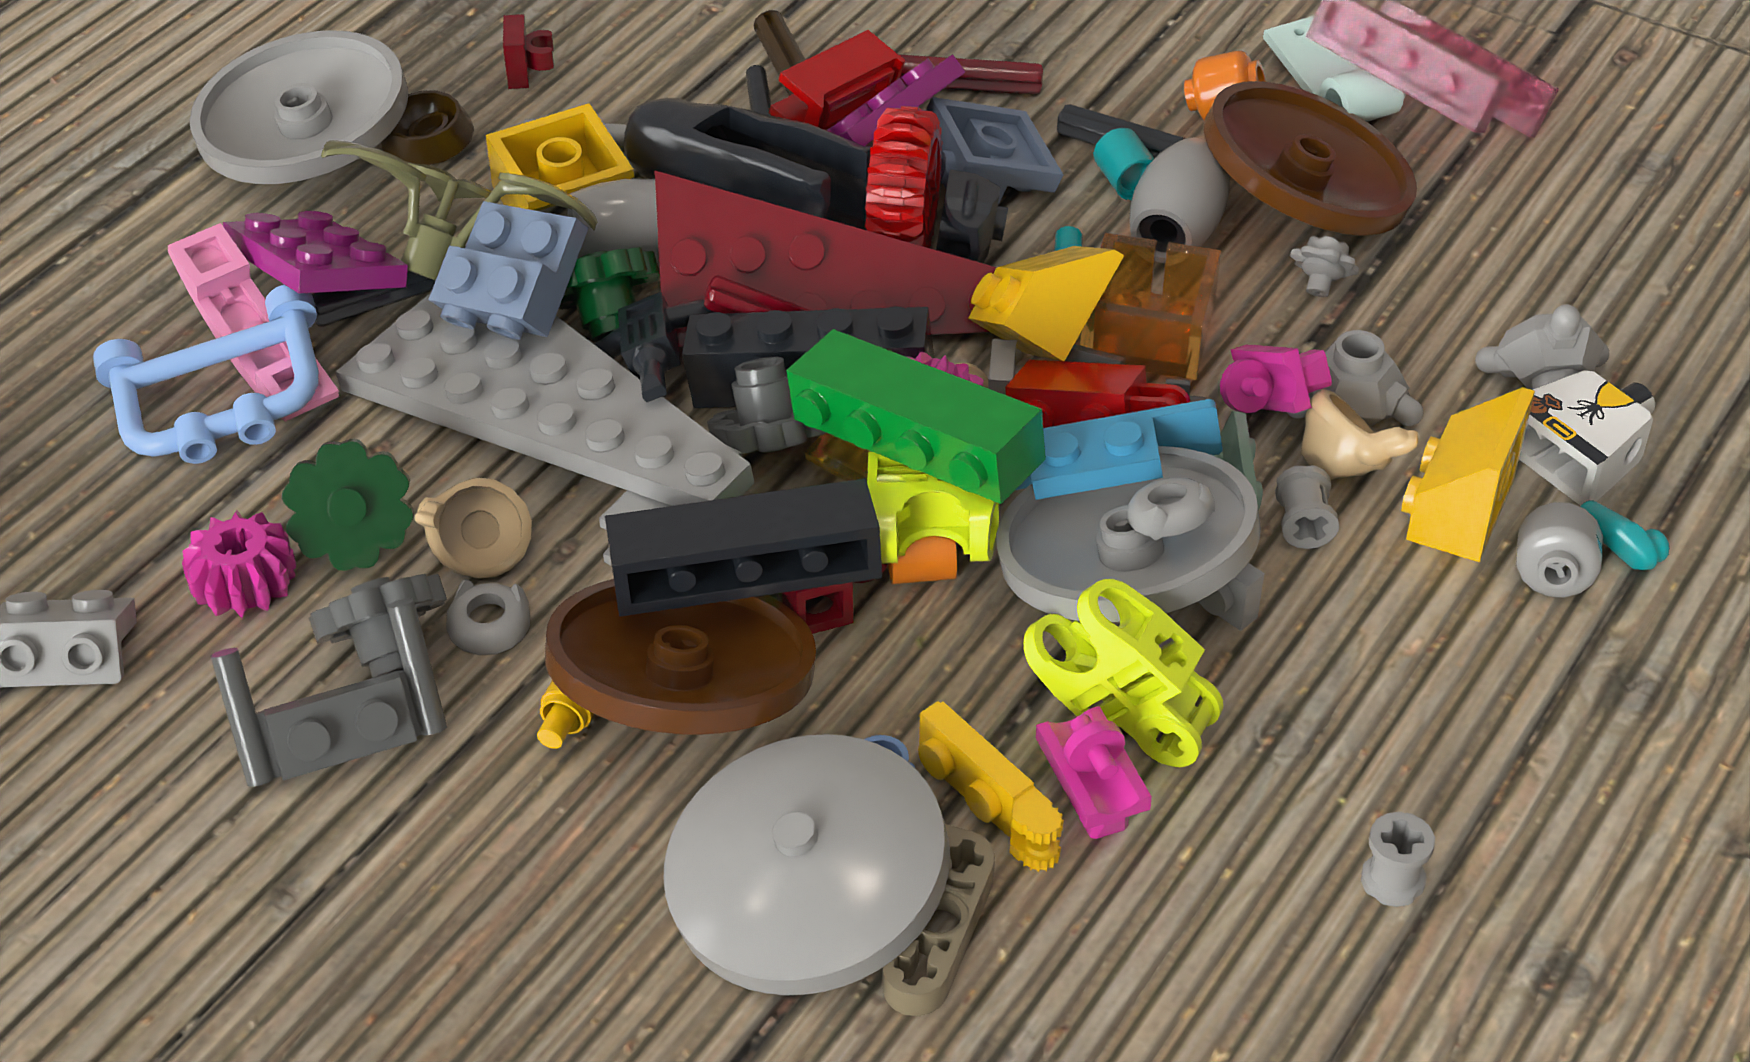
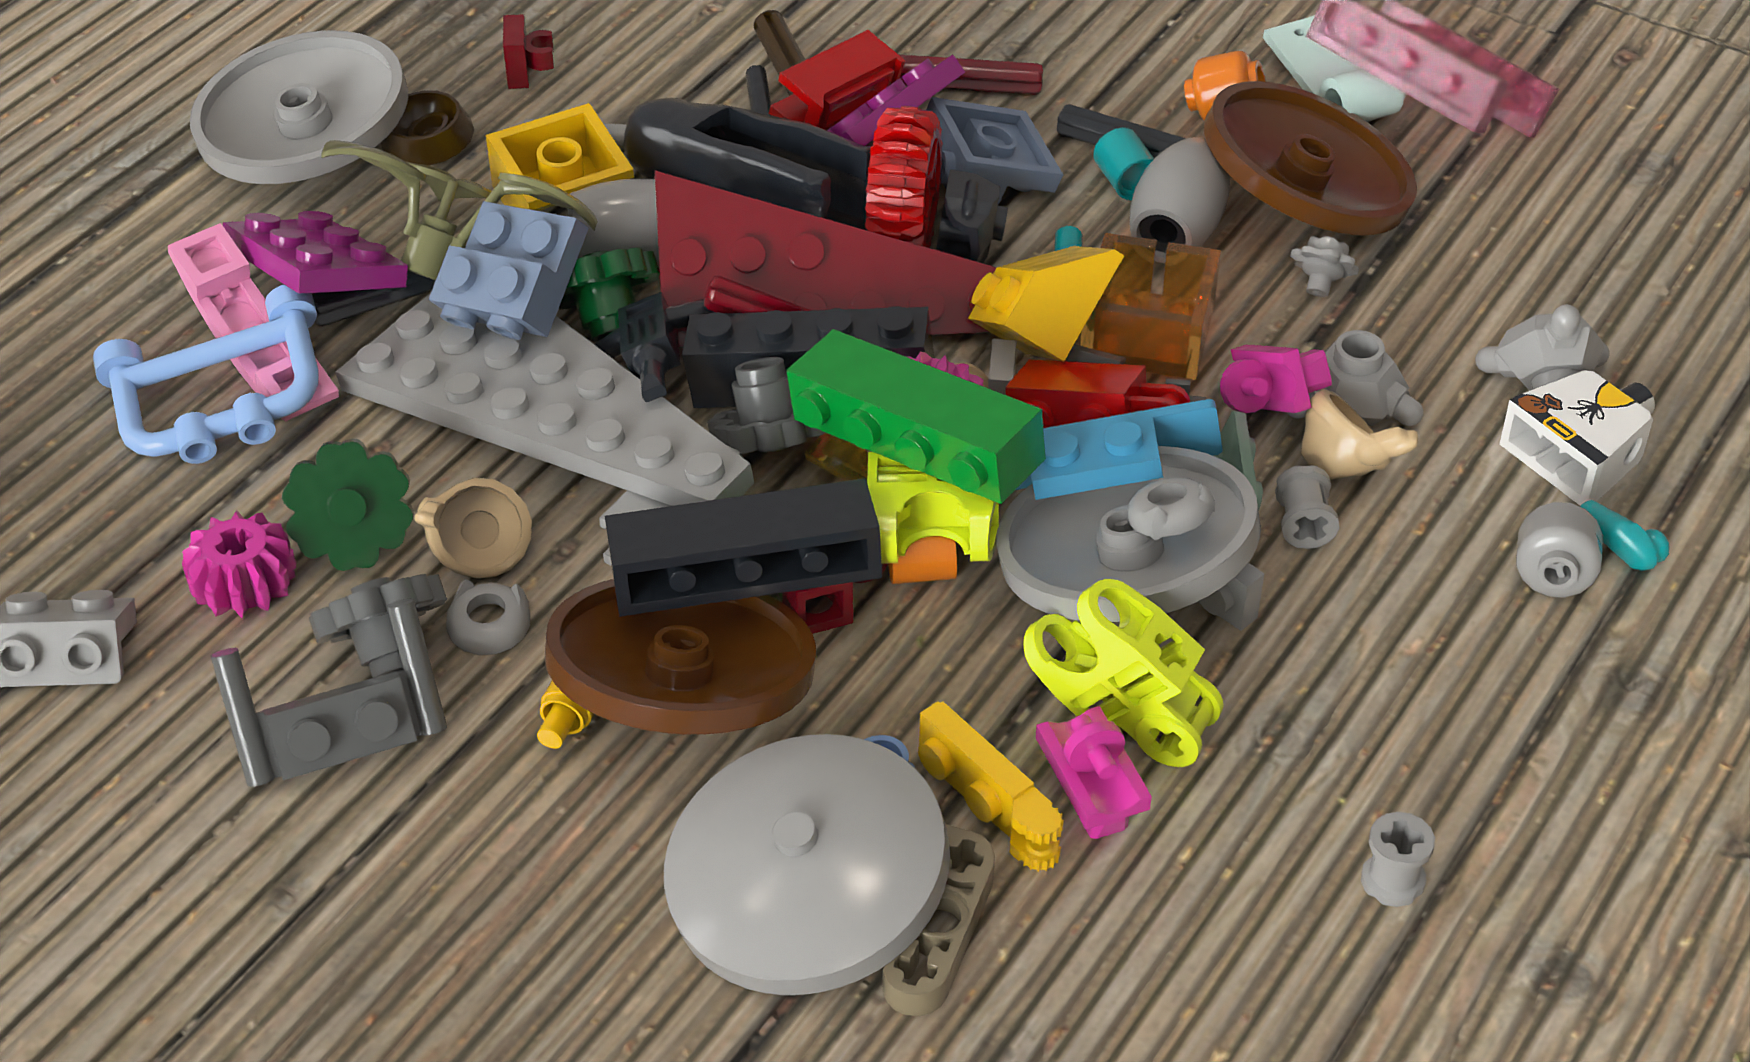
(1468, 476): yellow slope -> none

